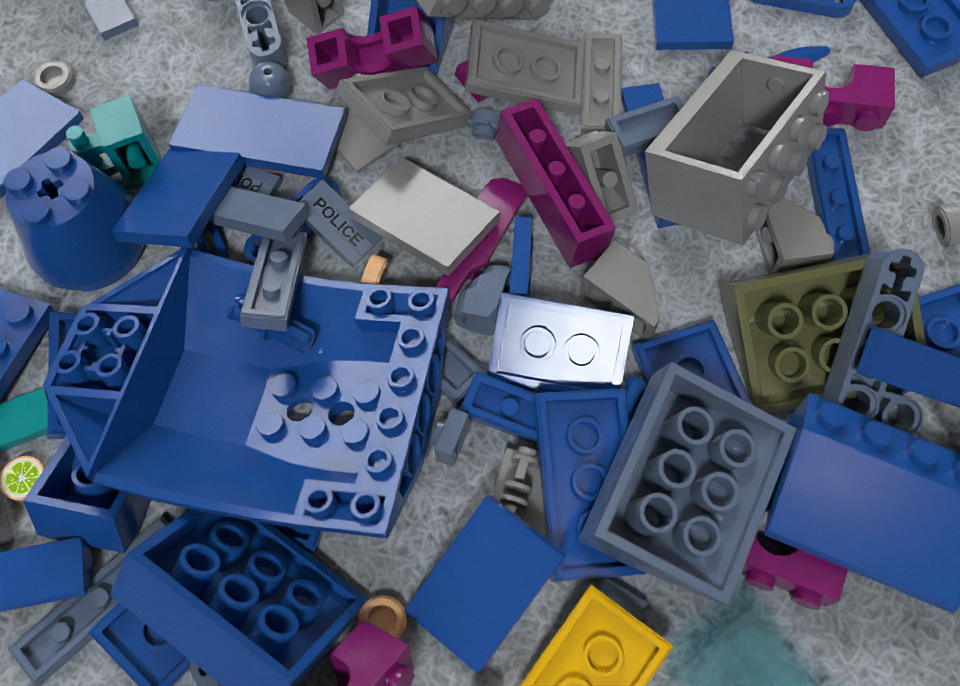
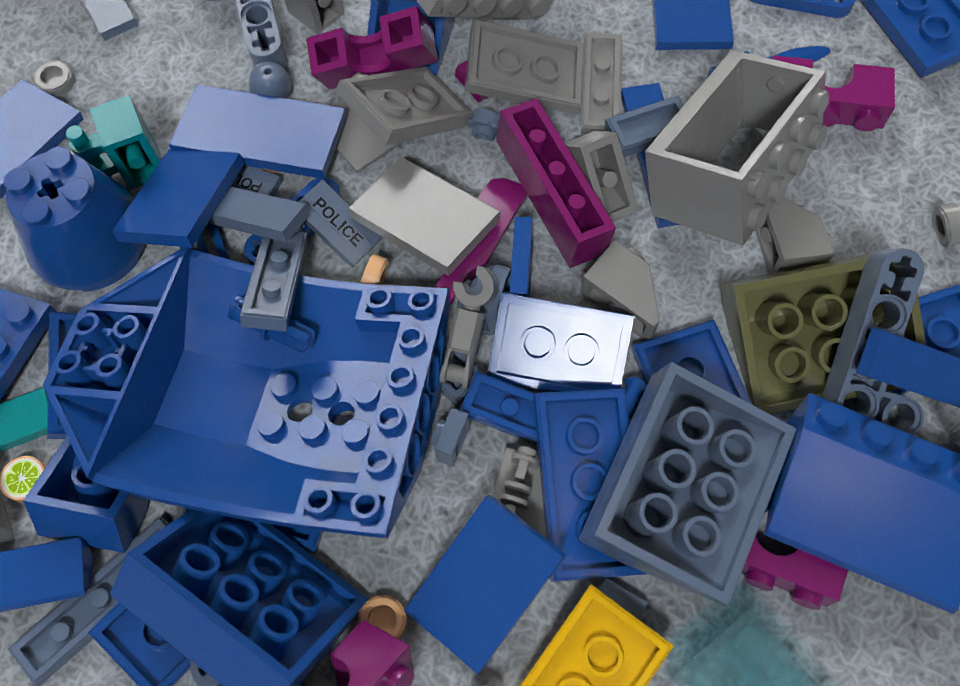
(468, 327): none -> light grey piece
(837, 195): blue tile -> none

